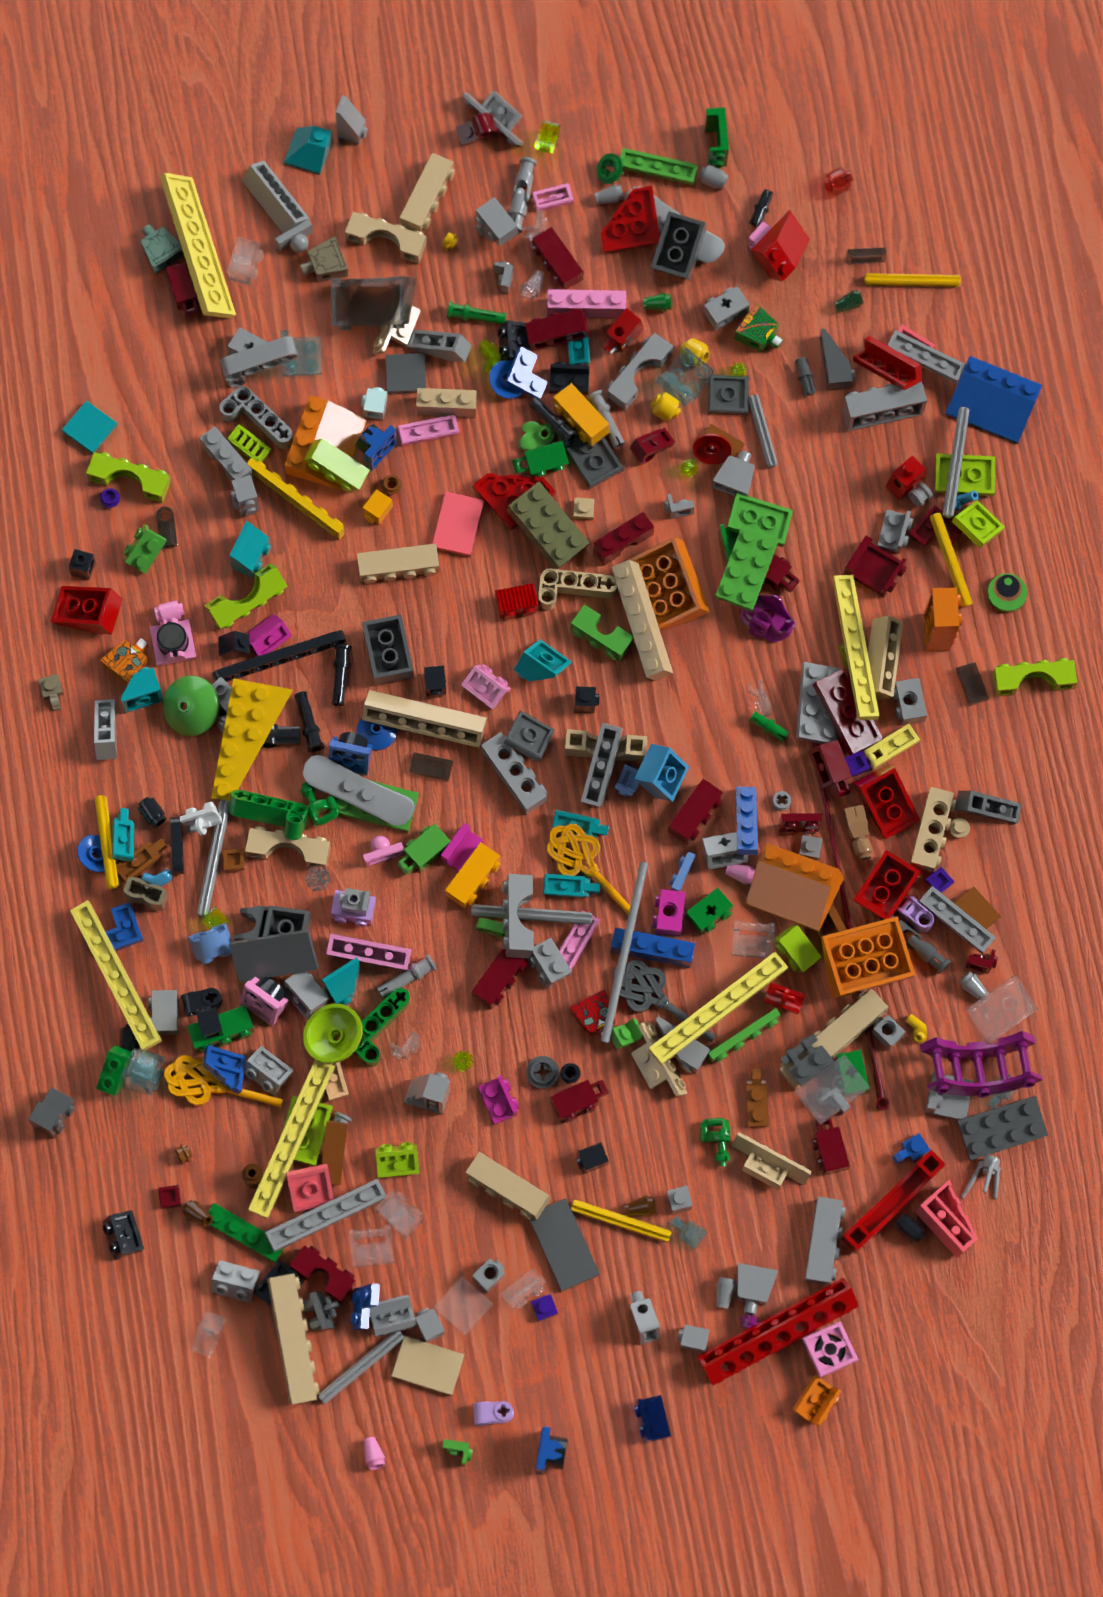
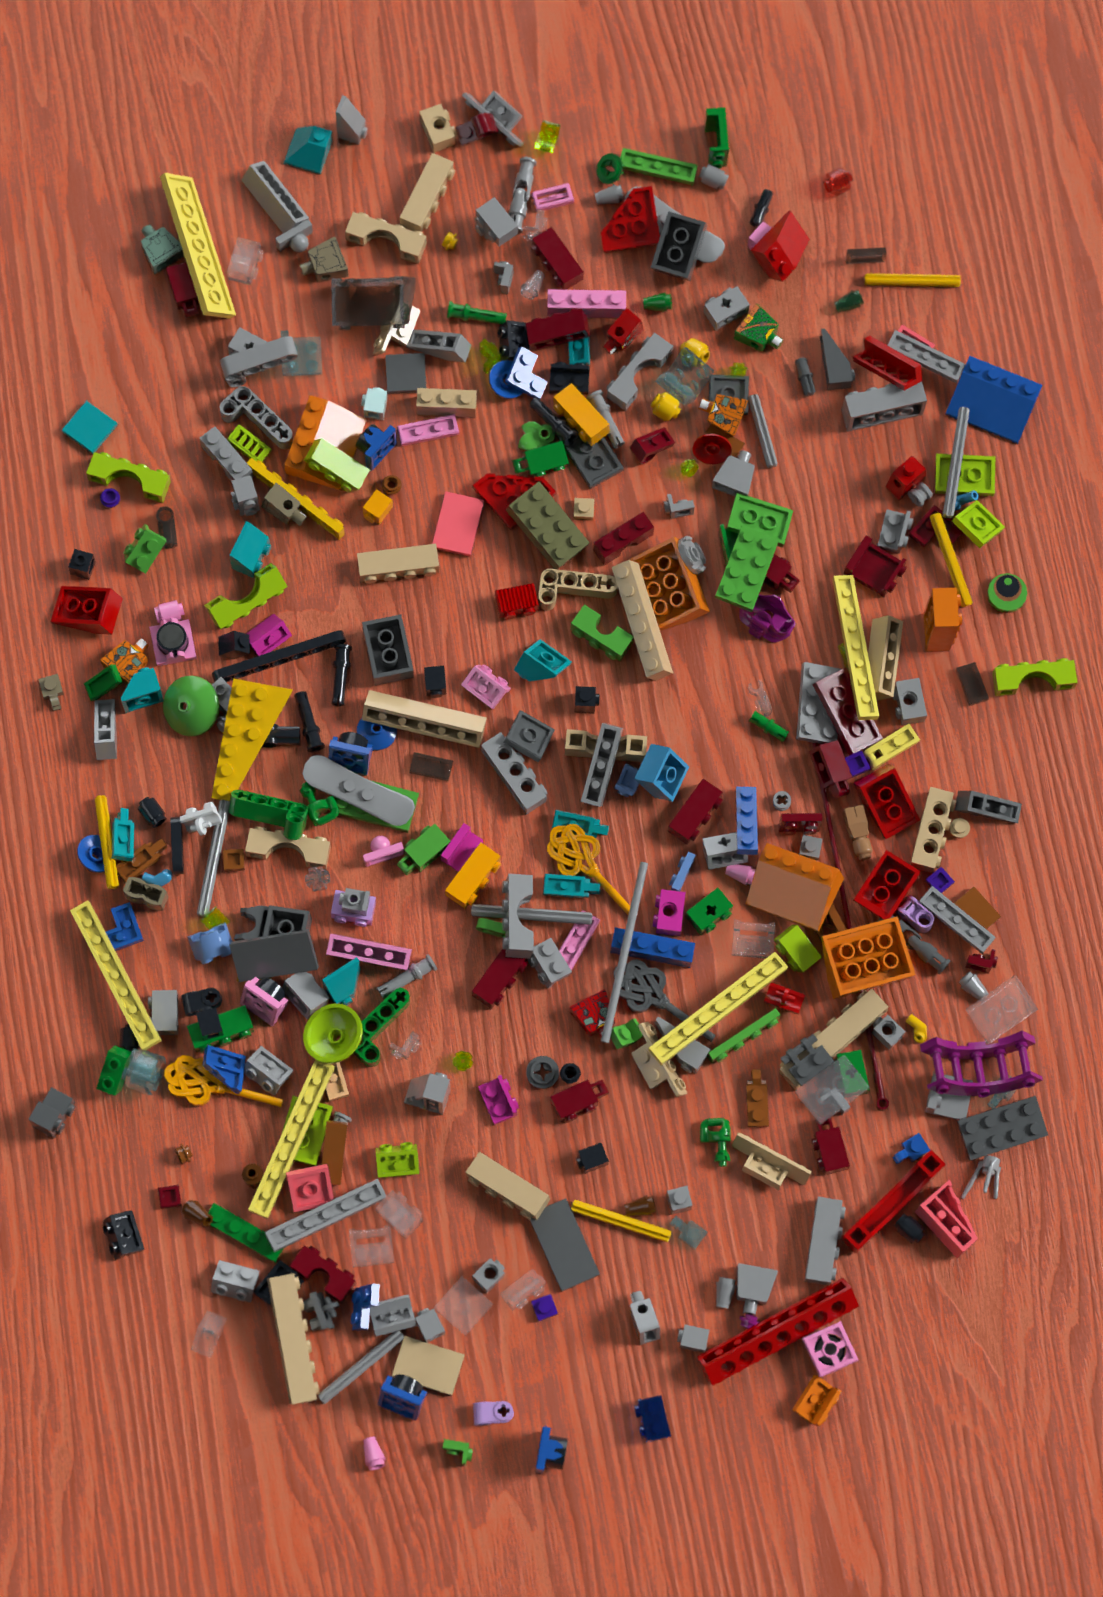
(103, 682): none -> green tile
(277, 500): none -> dark tan torso
(405, 1392): none -> blue piece
(438, 138): none -> tan brick
(692, 555): none -> light grey tile
(724, 412): none -> orange torso

